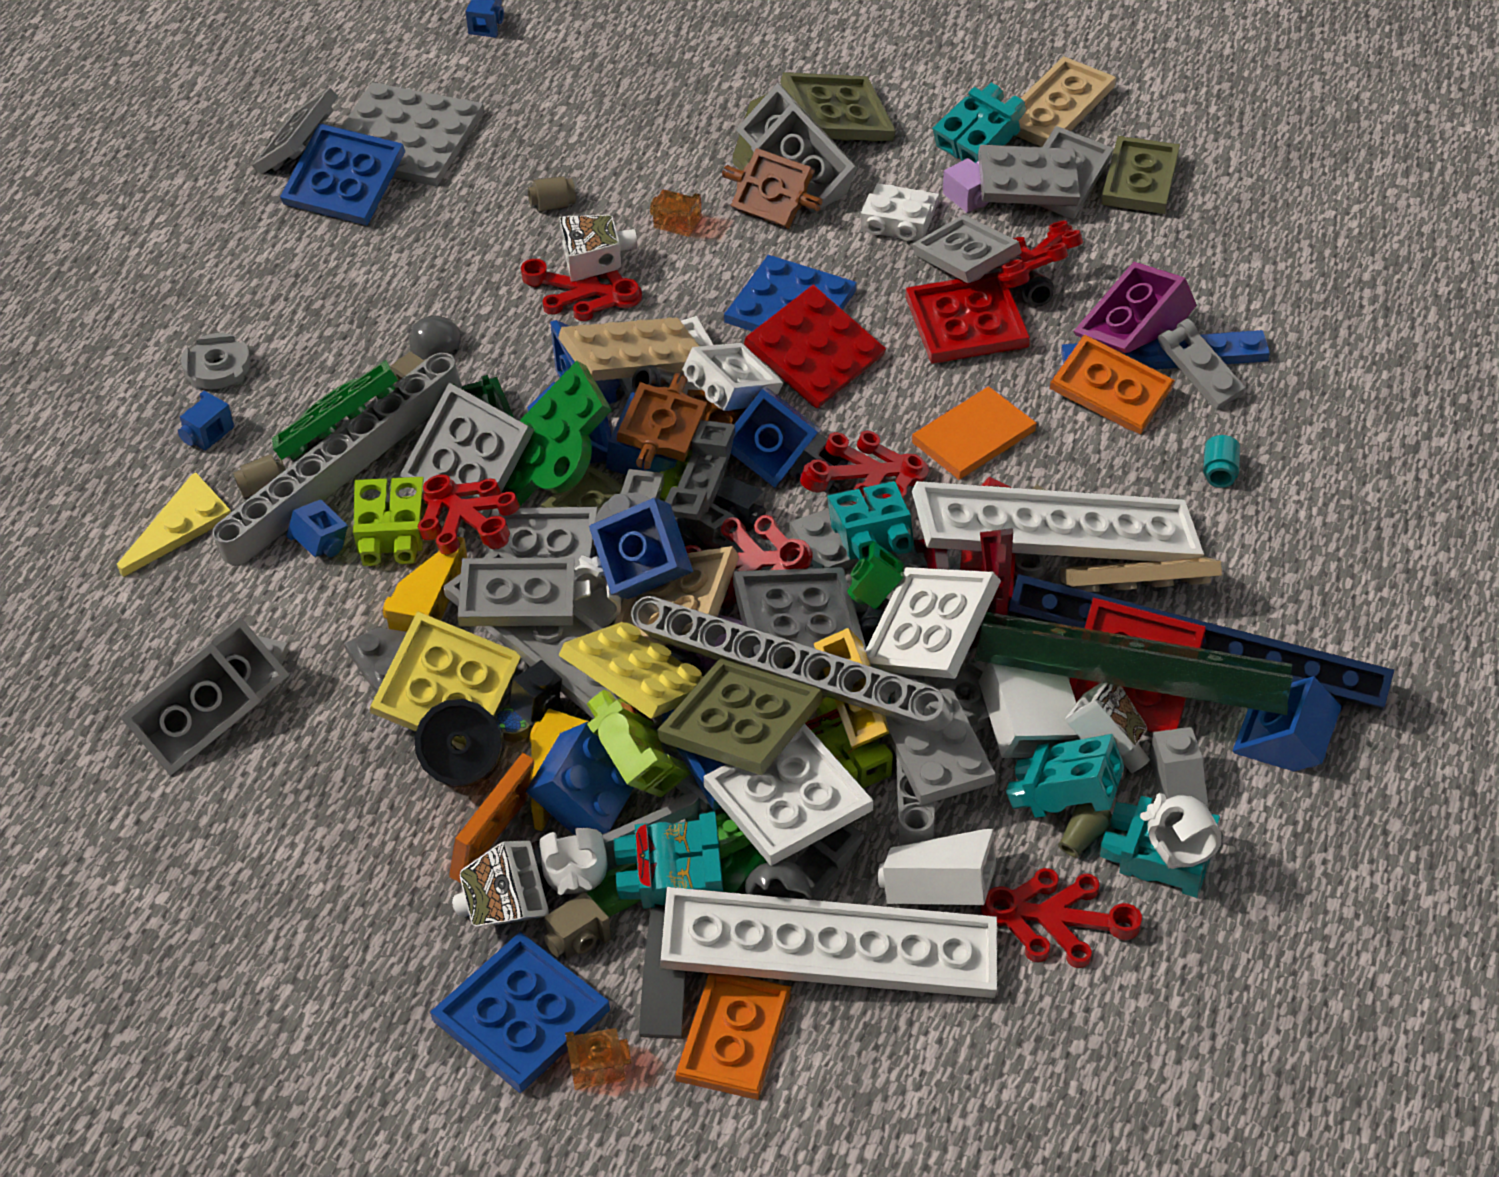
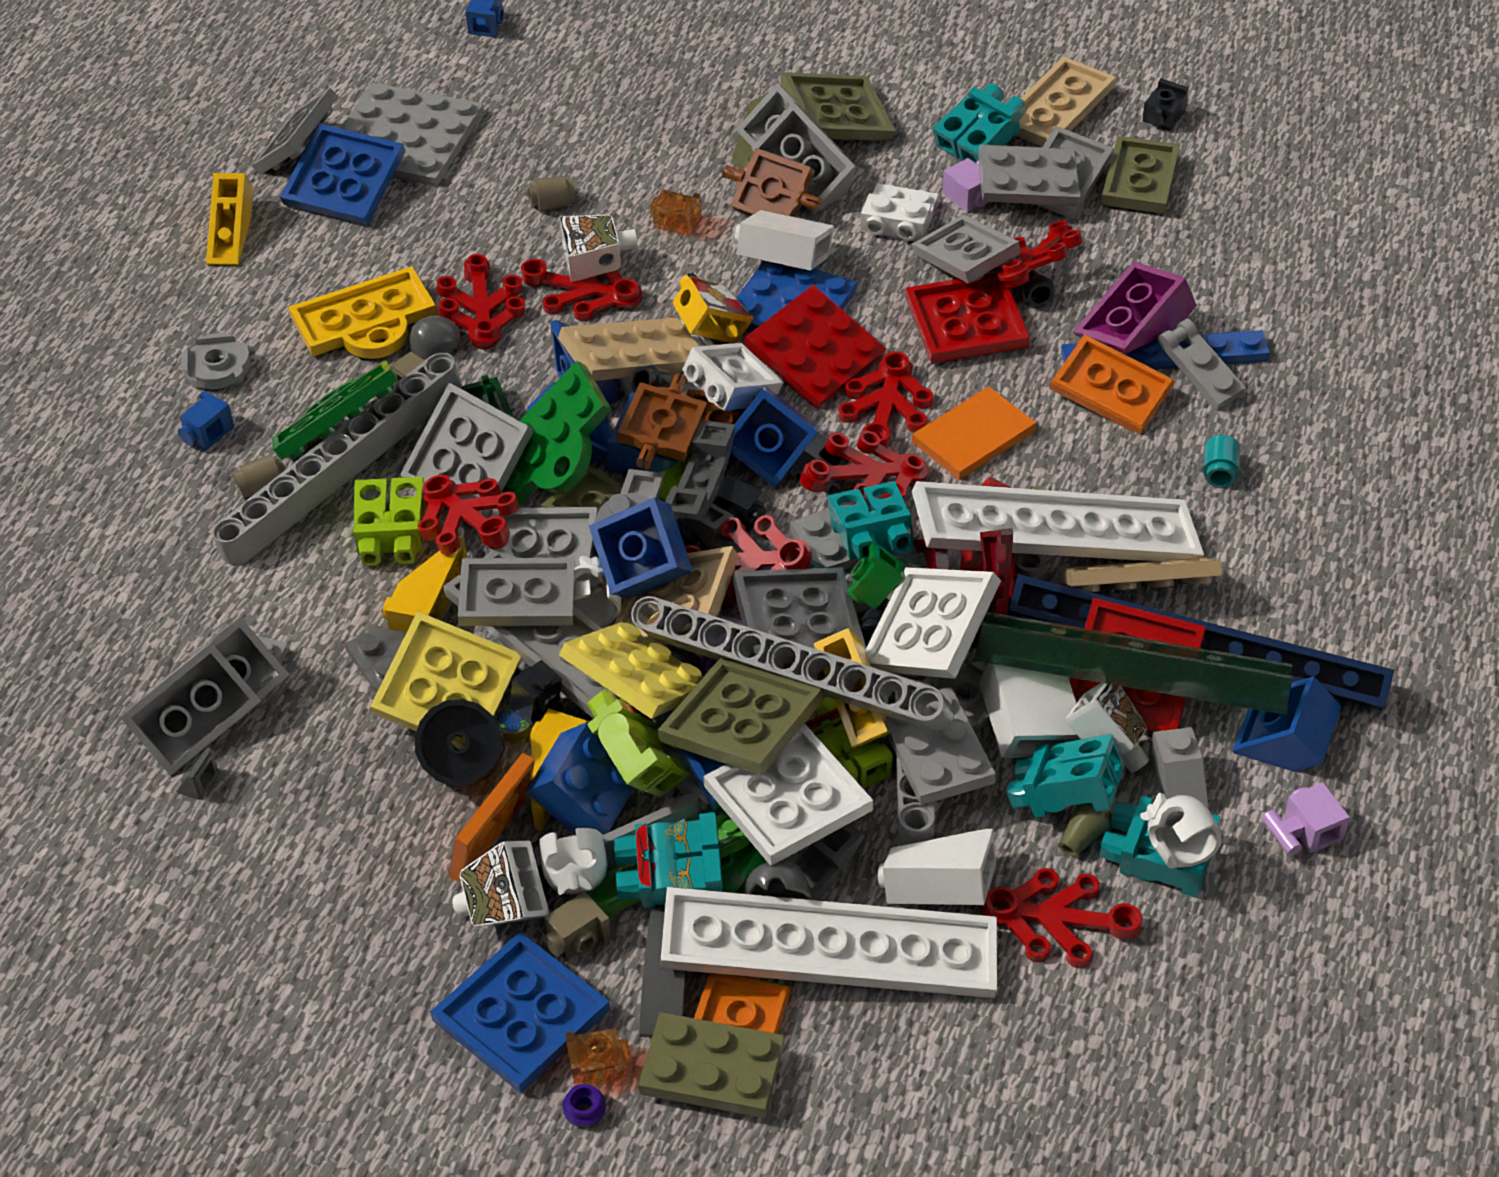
(185, 517): light yellow wing -> none
(200, 776): none -> dark grey slope
(229, 218): none -> yellow slope
(318, 529): blue brick -> none
(363, 315): none -> yellow plate
(482, 331): none -> red plant
(584, 1094): none -> dark purple plate
(710, 310): none -> yellow torso
(711, 1065): none -> olive plate
(784, 239): none -> white brick
(893, 369): none -> red plant
(1166, 104): none -> black brick
(1312, 817): none -> lavender brick

